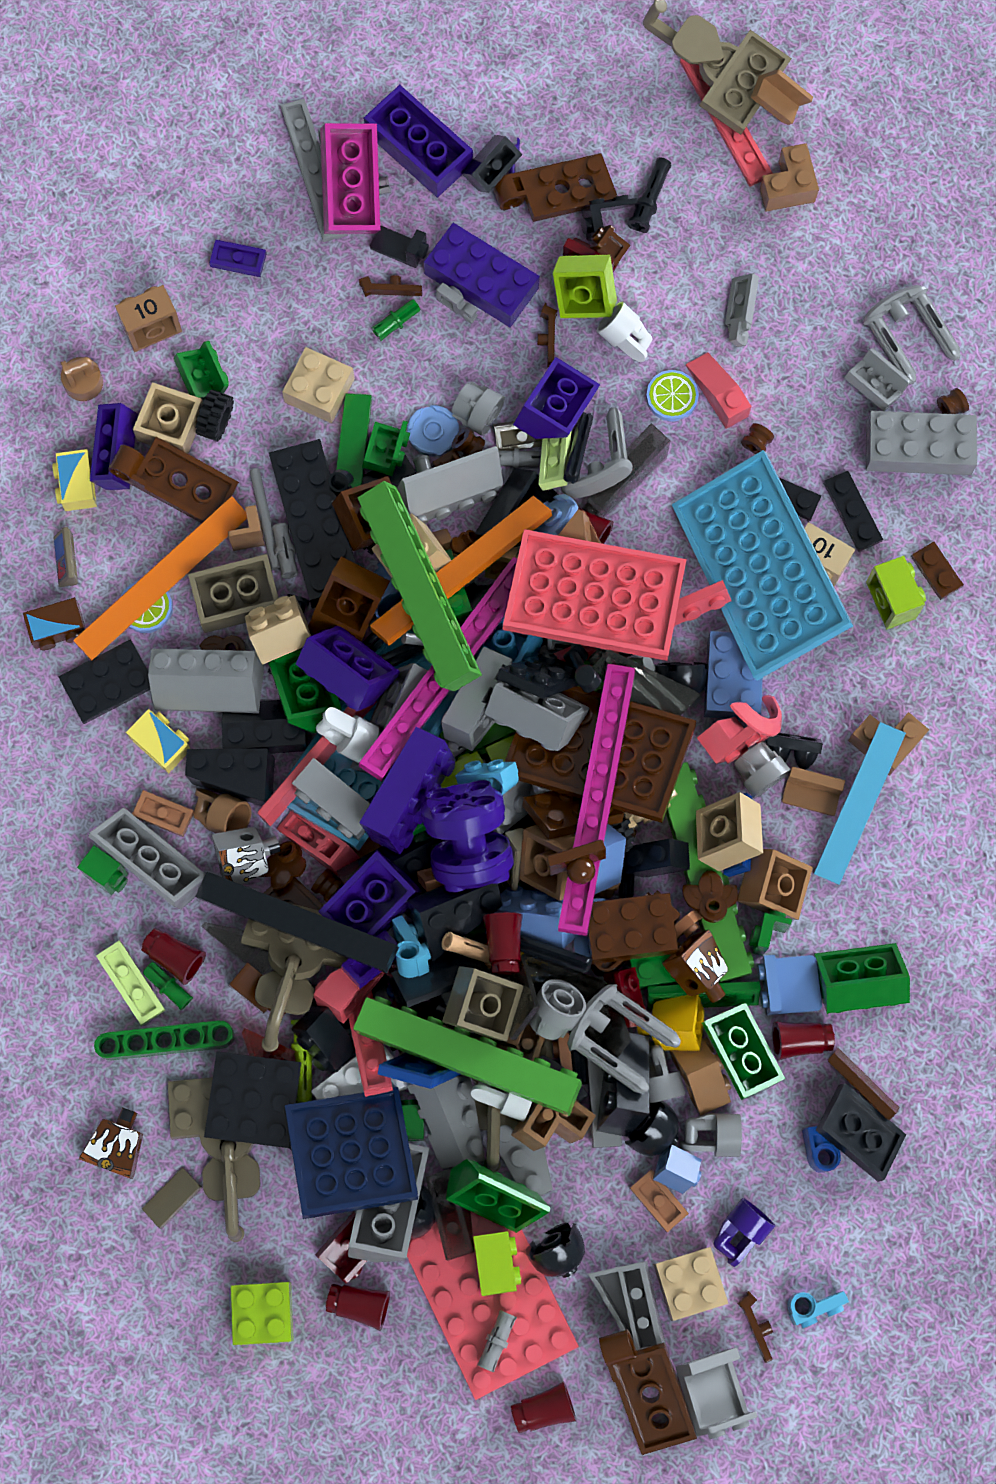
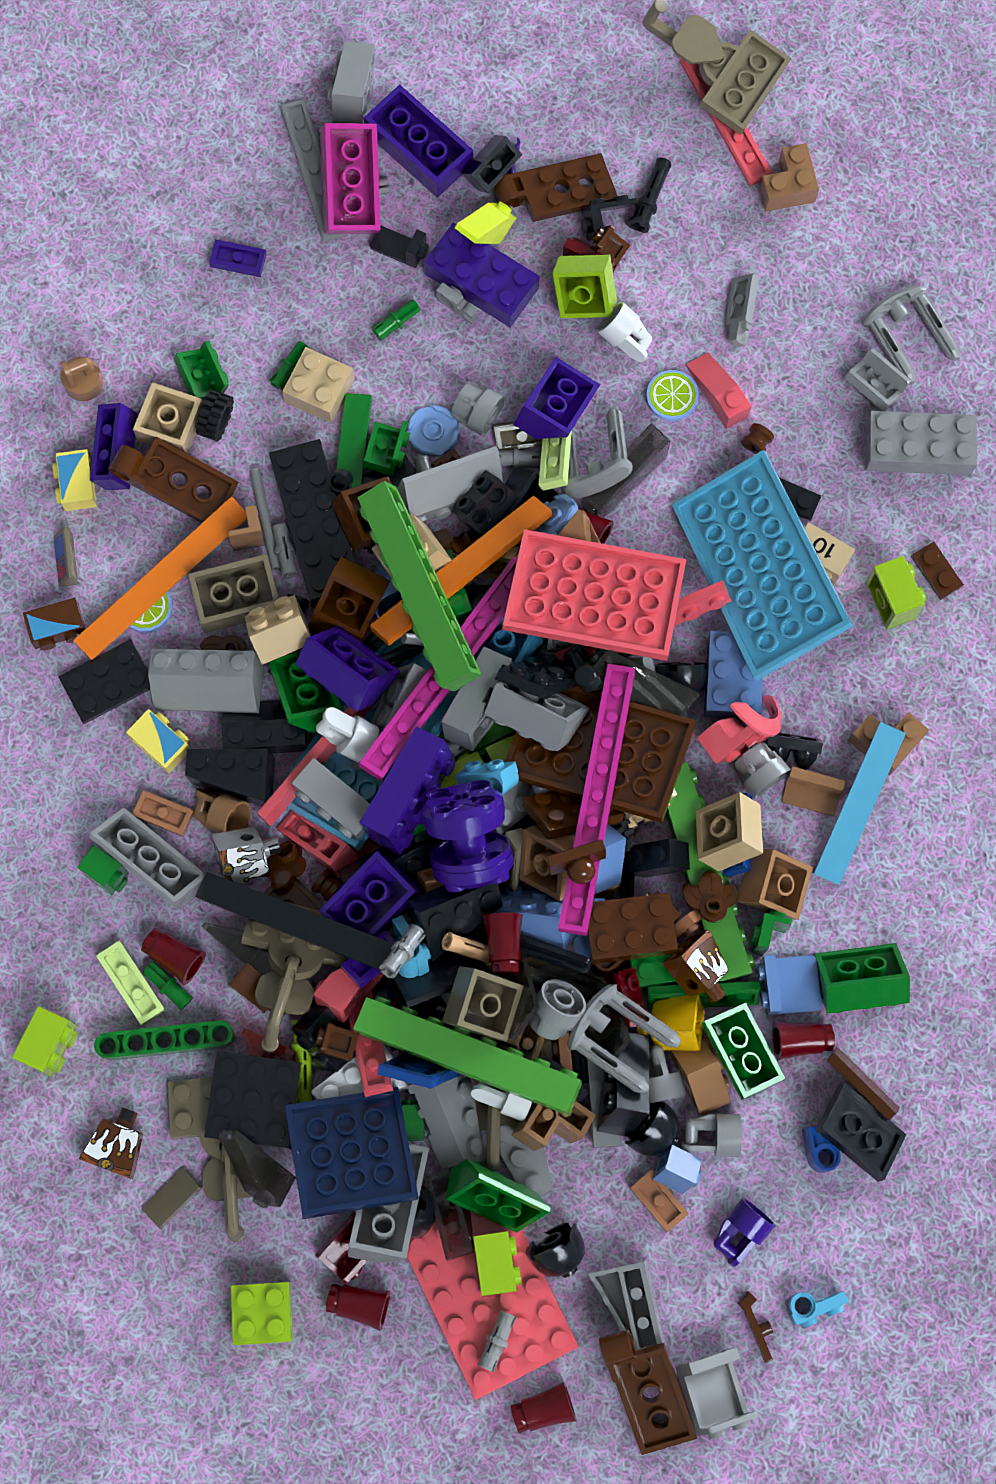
(46, 1042): none -> lime brick
(148, 317): medium nougat brick -> none
(256, 1170): none -> clear smoke slope
(287, 366): none -> green axle
(336, 1041): none -> reddish brown bracket
(351, 82): none -> light grey wedge
(393, 288): reddish brown piece -> none
(402, 951): none -> light grey pin
(467, 442): reddish brown wheel -> none
(487, 224): none -> neon yellow slope
(487, 506): none -> black brick
(548, 339): reddish brown piece -> none
(578, 448): black axle -> none
(690, 1284): tan brick -> none
(780, 95): medium nougat panel -> none
(853, 511): black plate -> none
(953, 403): reddish brown wheel -> none

